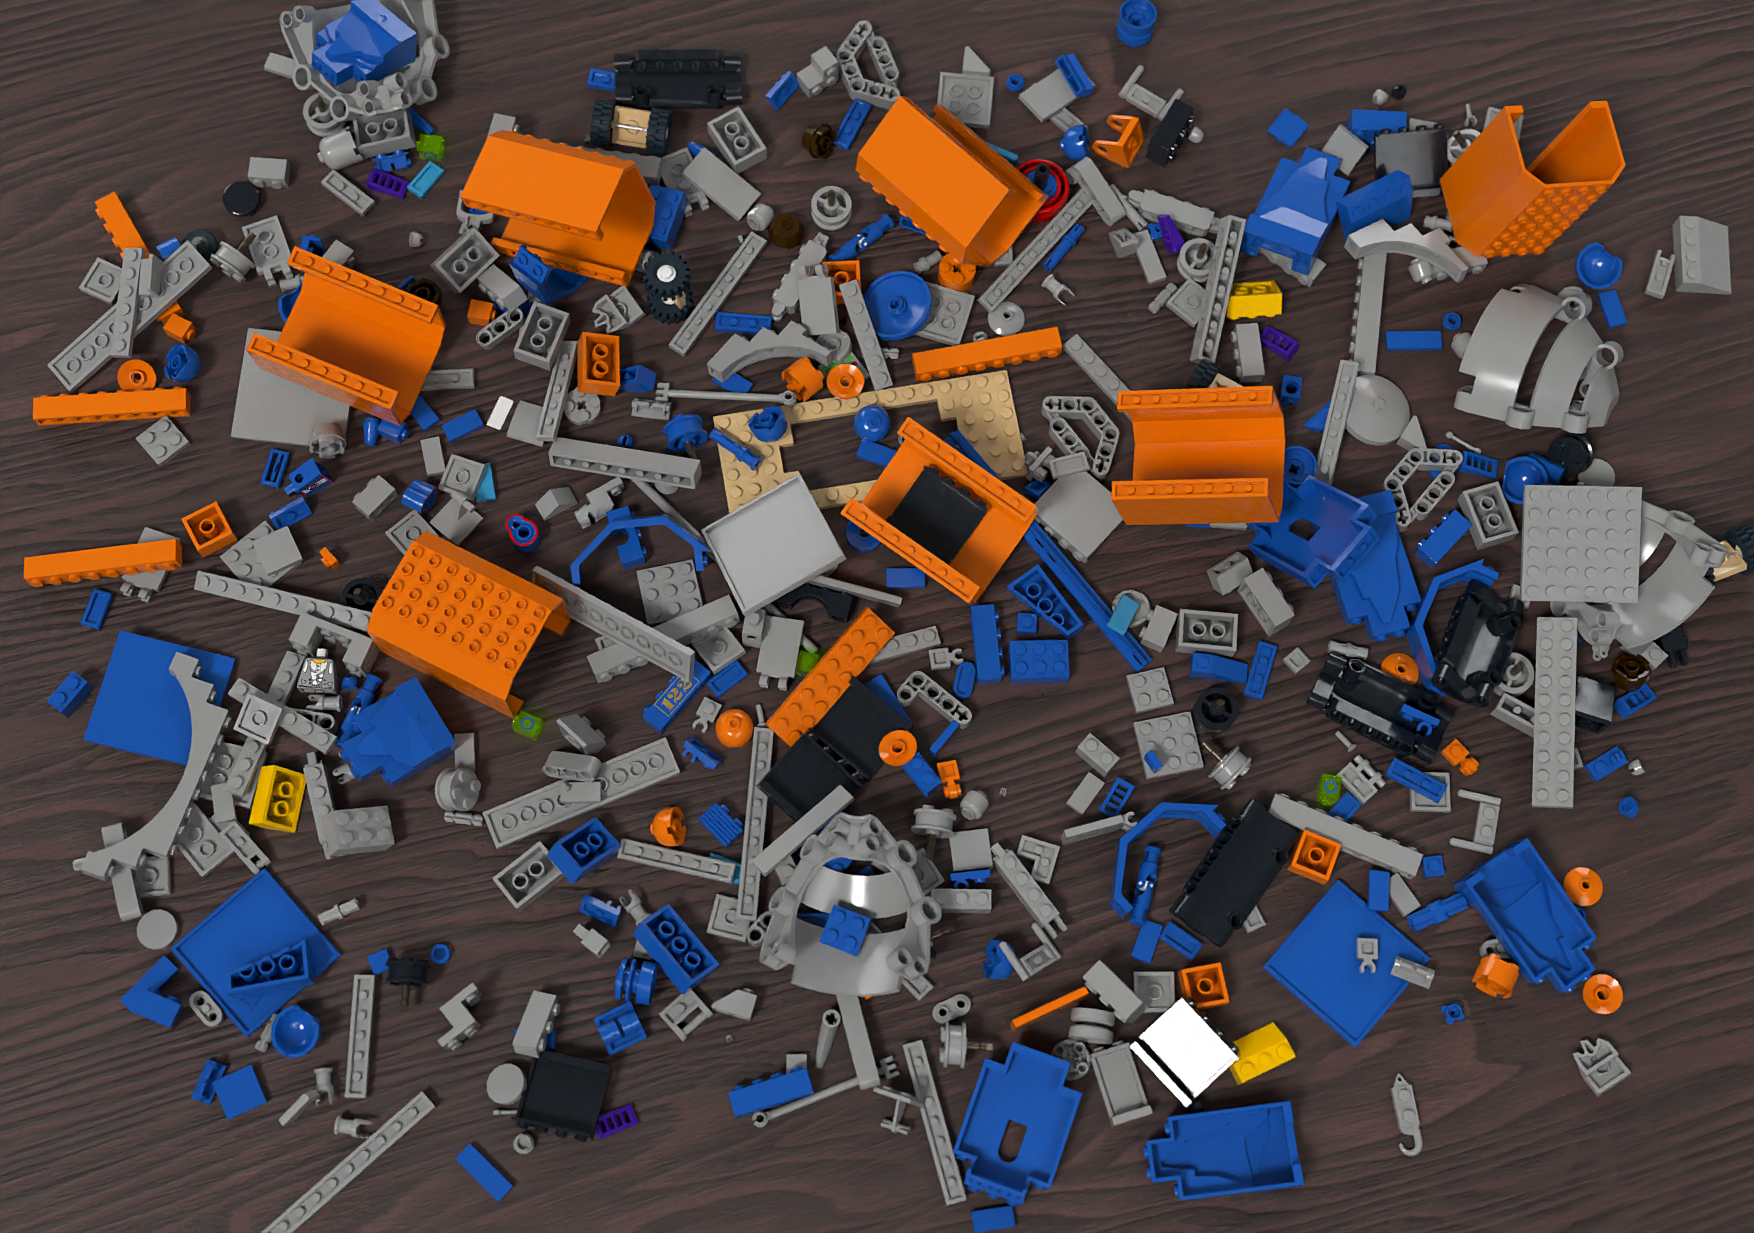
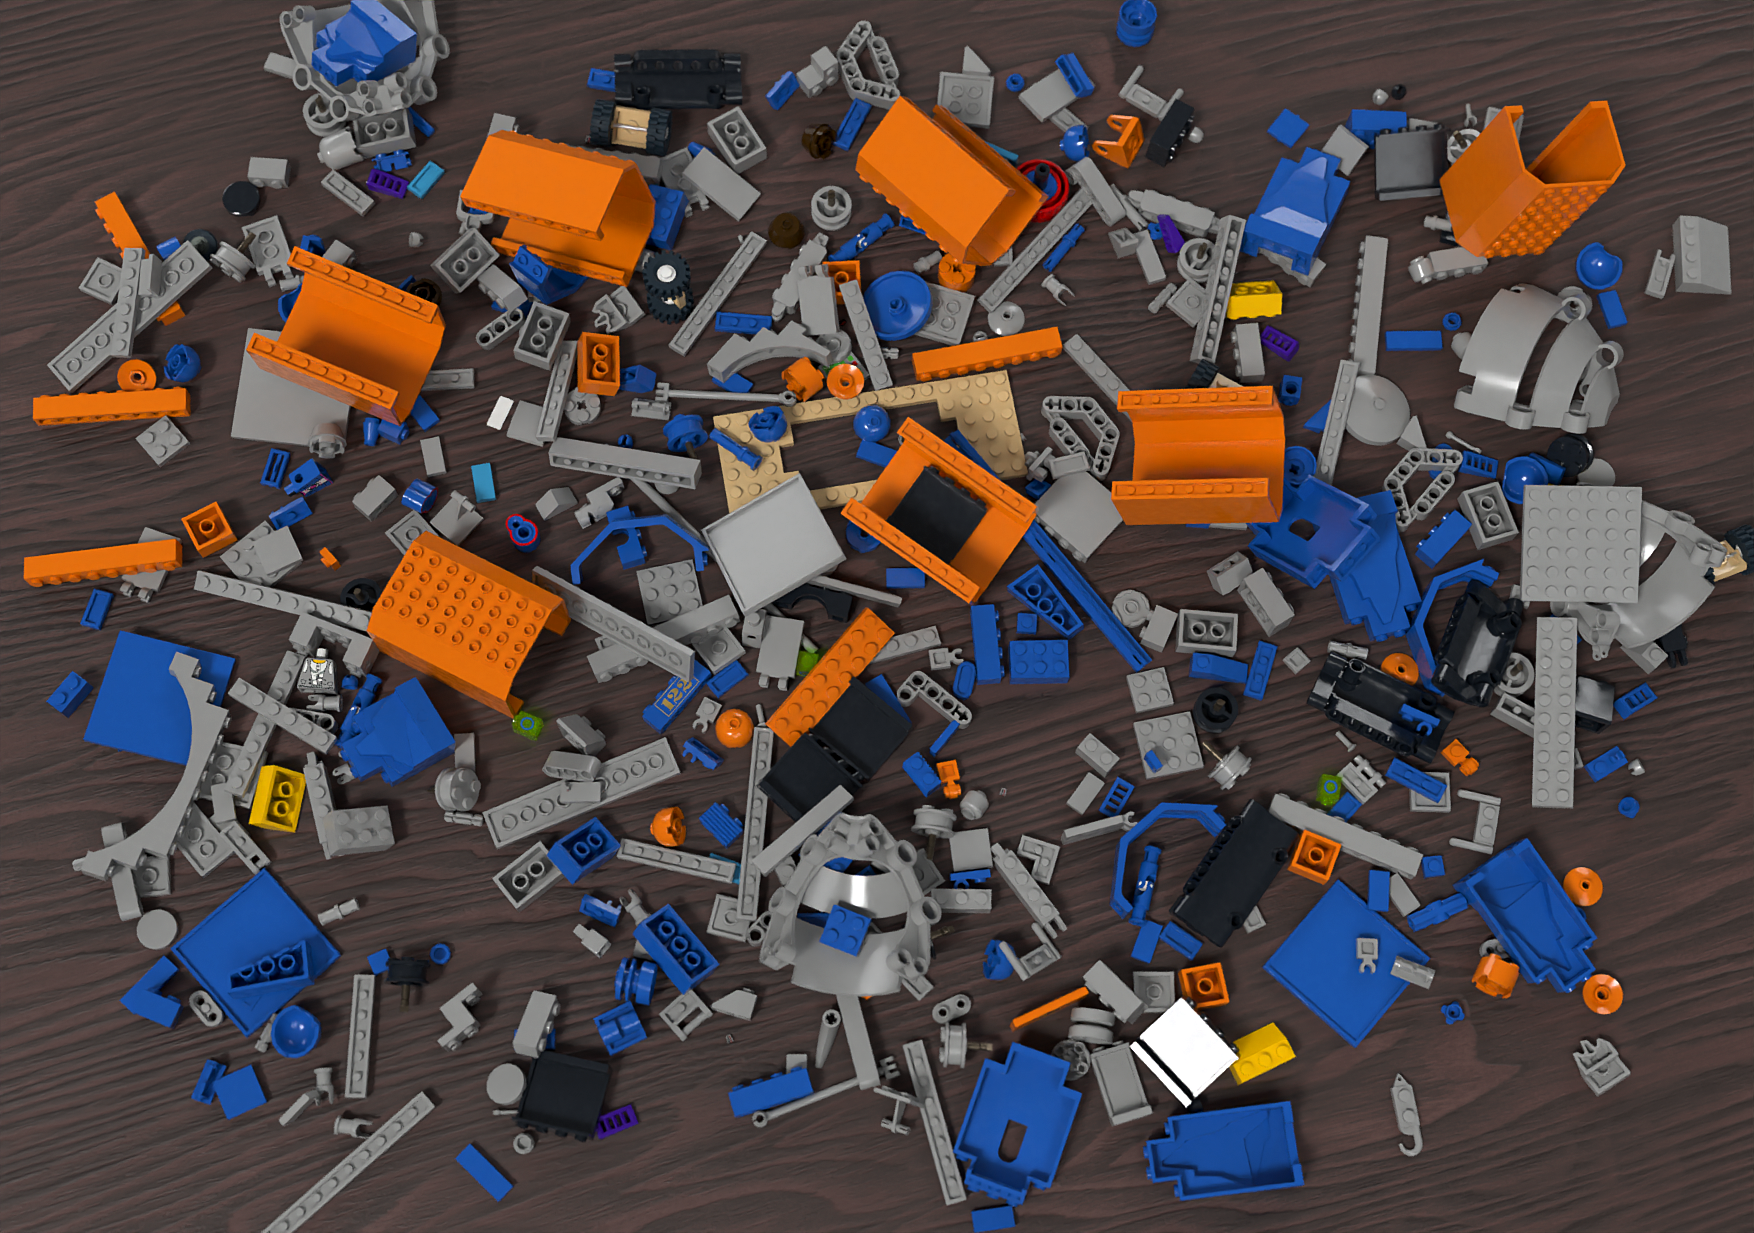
(180, 329): orange brick -> none
(259, 718): light grey tile -> none
(430, 147): clear neon green brick -> none
(462, 426): blue tile -> none
(462, 476): light grey tile -> none
(481, 312): orange brick -> none
(760, 217): light grey head -> none
(895, 741): orange dish -> none
(1123, 614): dark azure tile -> none
(1383, 199): blue slope -> none
(1408, 241): light grey arch -> none
(1630, 672): dark brown cone -> none

